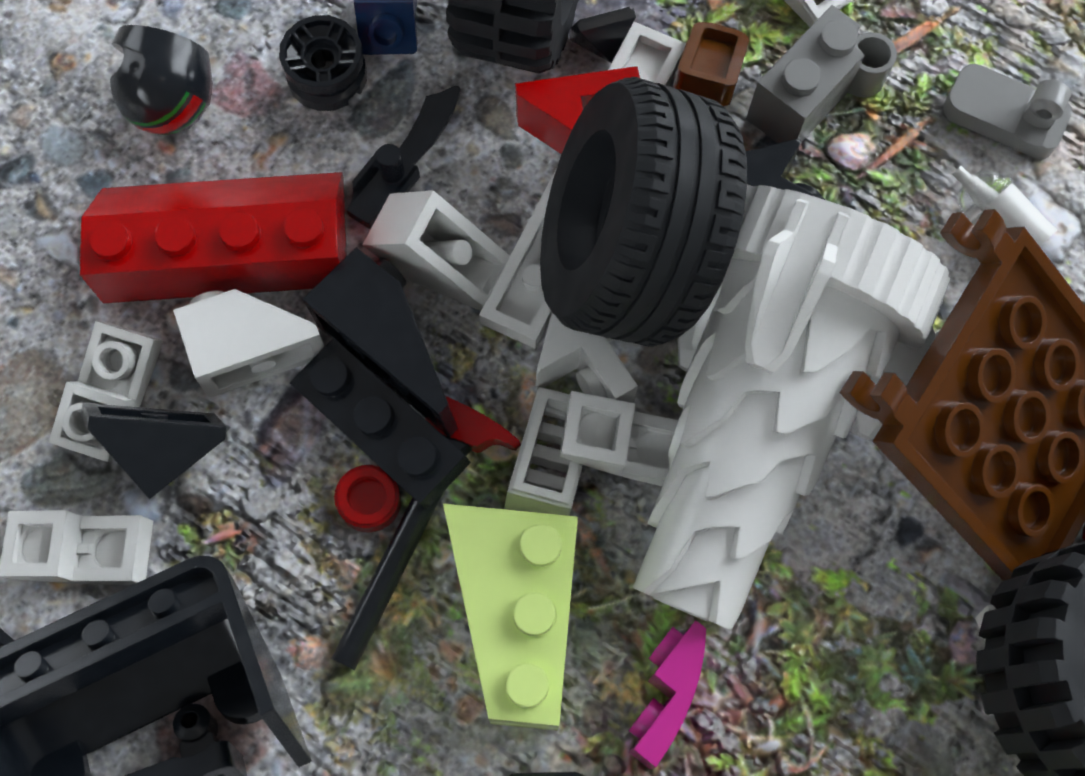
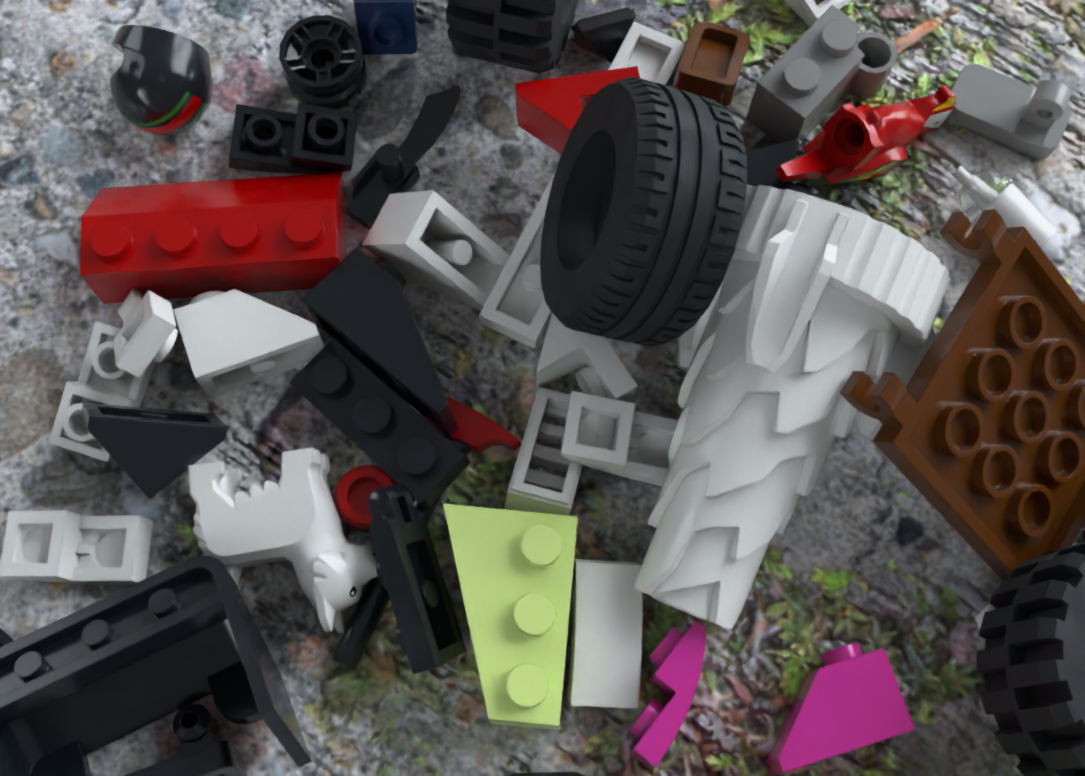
(146, 332): none -> white plate
(283, 523): none -> white animal
(290, 143): none -> black slope
(413, 580): none -> black hinge
(605, 634): none -> white slope
(840, 709): none -> dark pink slope
(868, 140): none -> red animal

